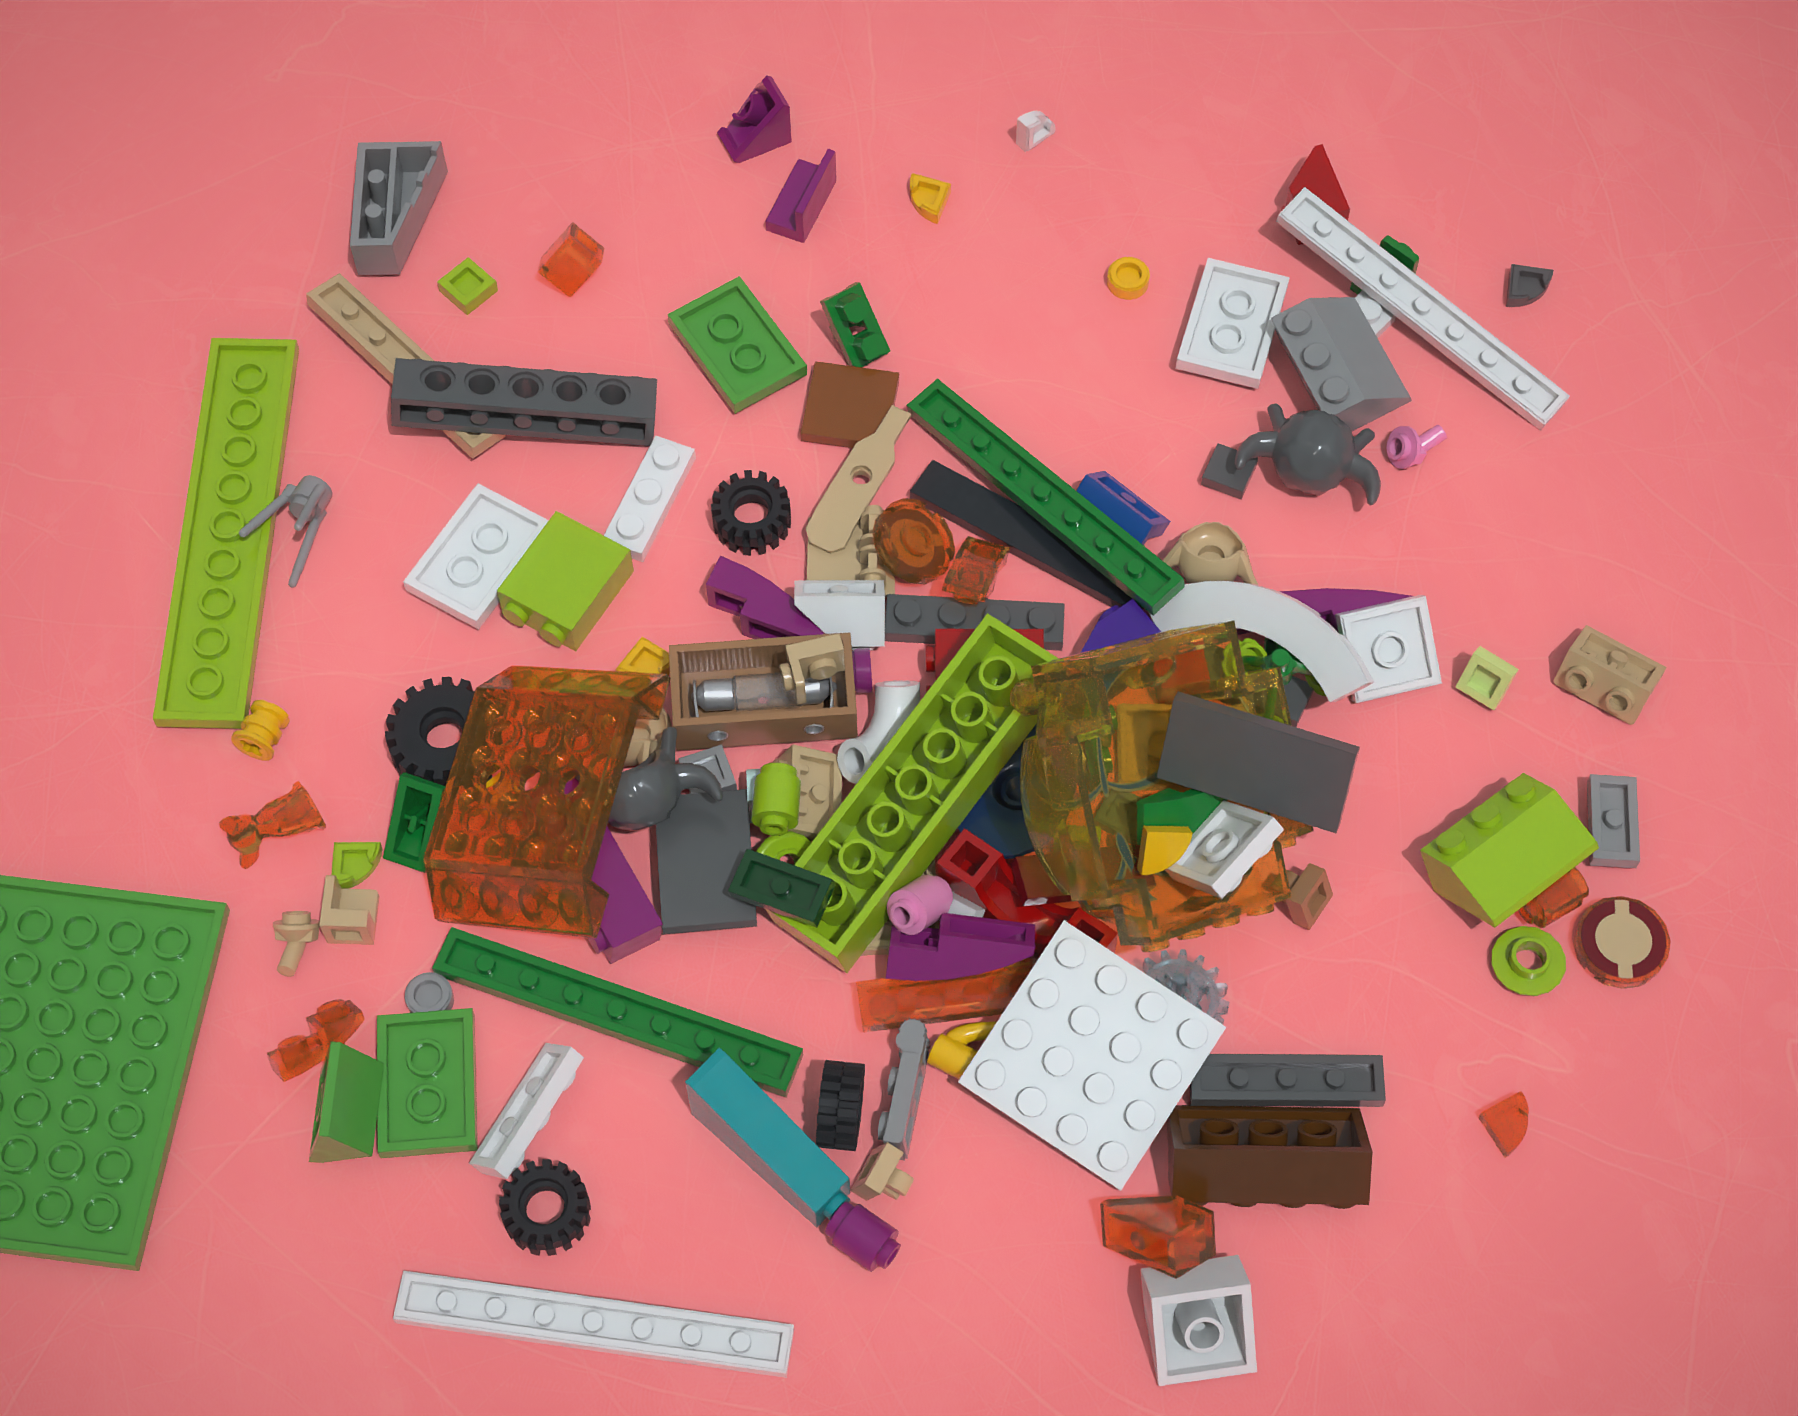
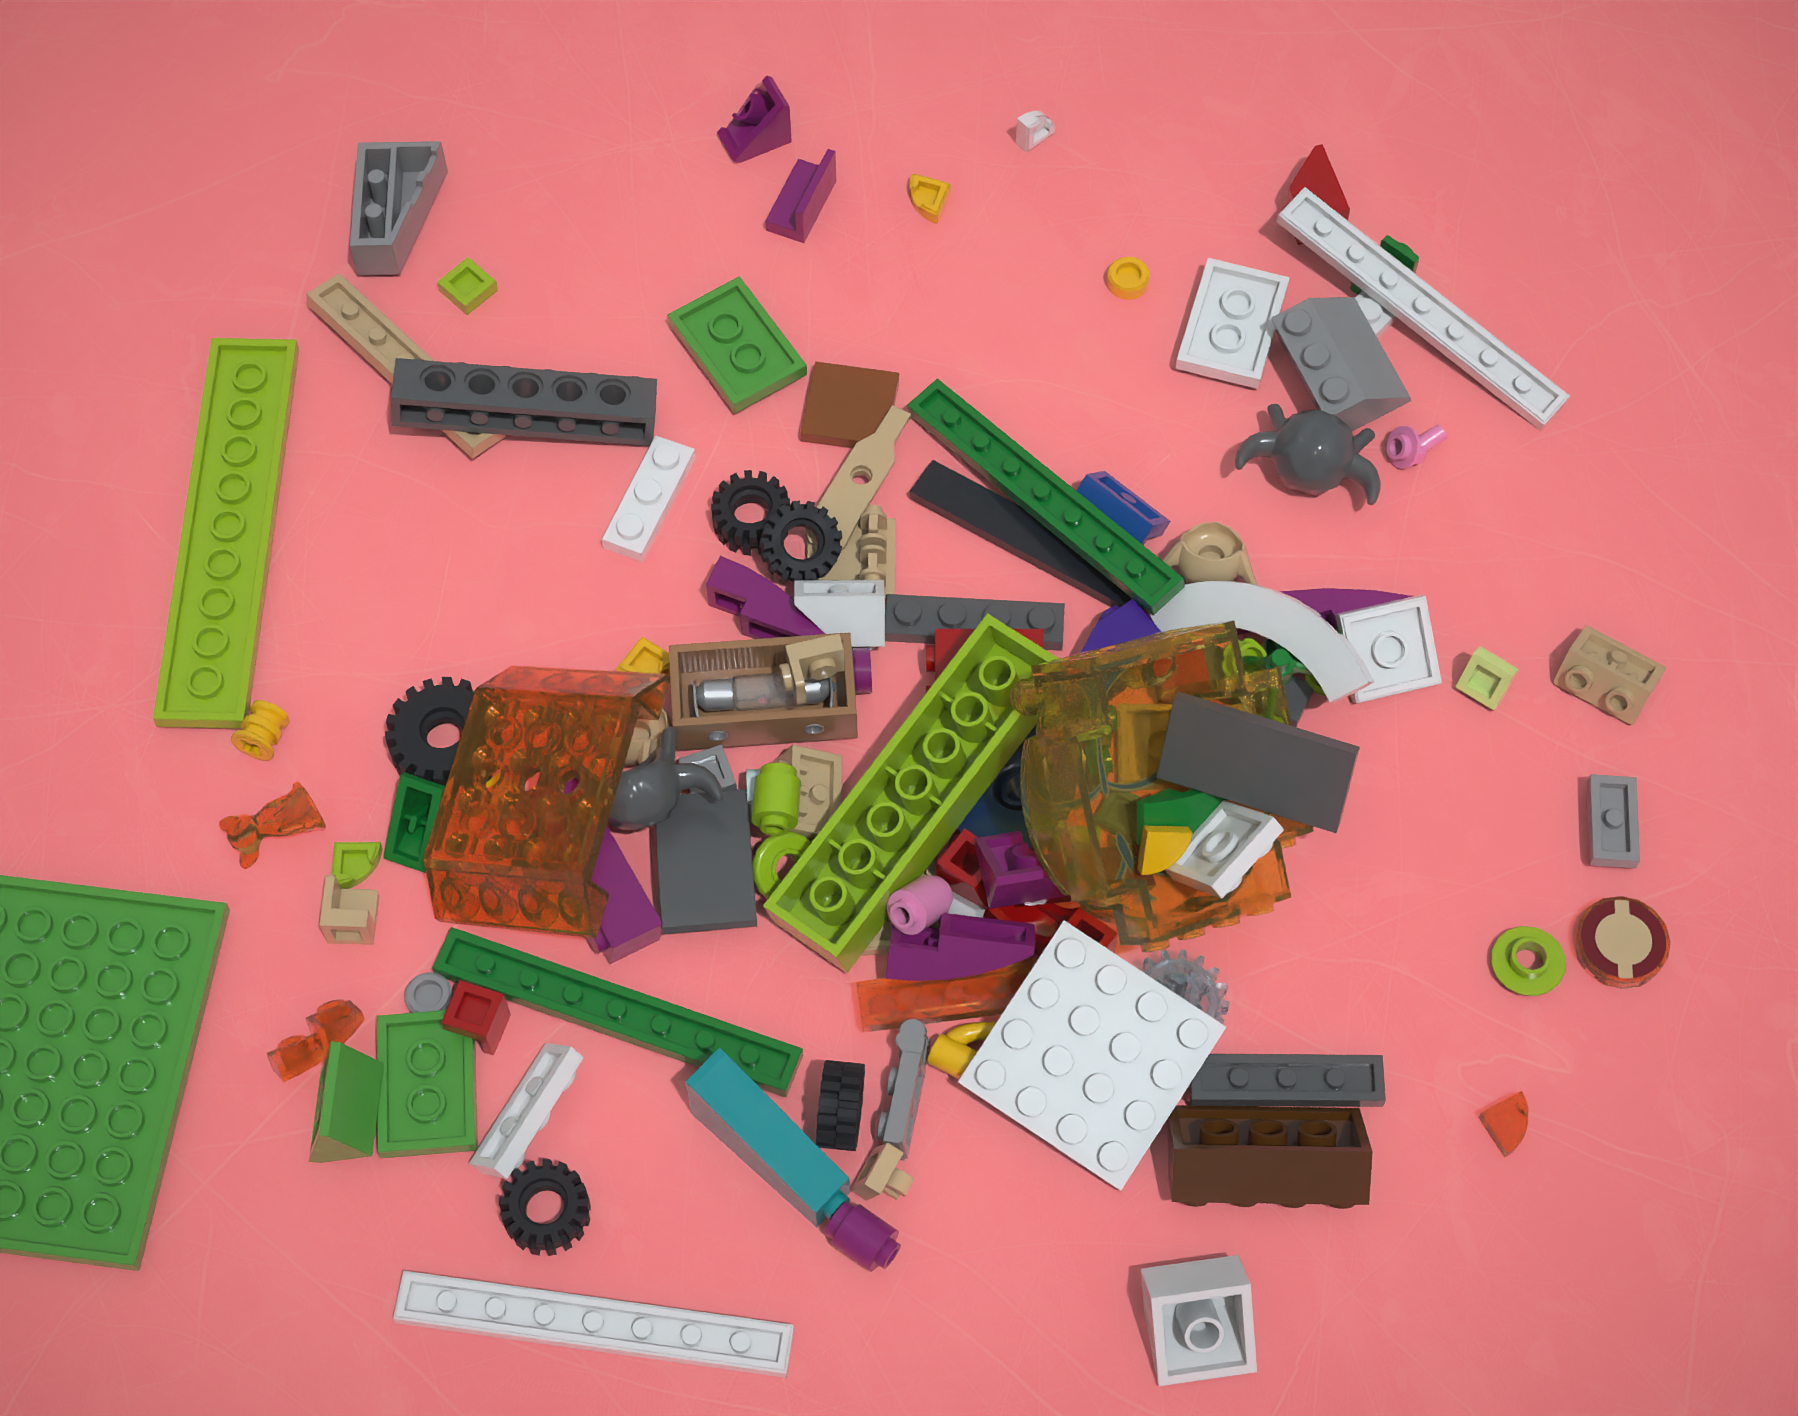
(296, 929): tan plate -> none
(306, 504): light grey plant -> none
(474, 555): white plate -> none
(477, 1015): none -> red panel
(565, 581): lime brick -> none
(571, 260): clear orange panel -> none
(781, 888): dark green plate -> none
(800, 516): none -> black tyre
(852, 309): green hips -> none
(892, 706): white cylinder -> none
(913, 541): clear orange tile -> none
(975, 570): clear orange slope -> none
(1012, 871): none -> magenta slope
(1159, 1232): clear orange slope -> none
(1224, 476): dark grey tile -> none
(1309, 895): medium nougat tile -> none
(1507, 850): lime slope -> none
(1527, 284): dark grey tile -> none
(1556, 900): clear orange brick -> none

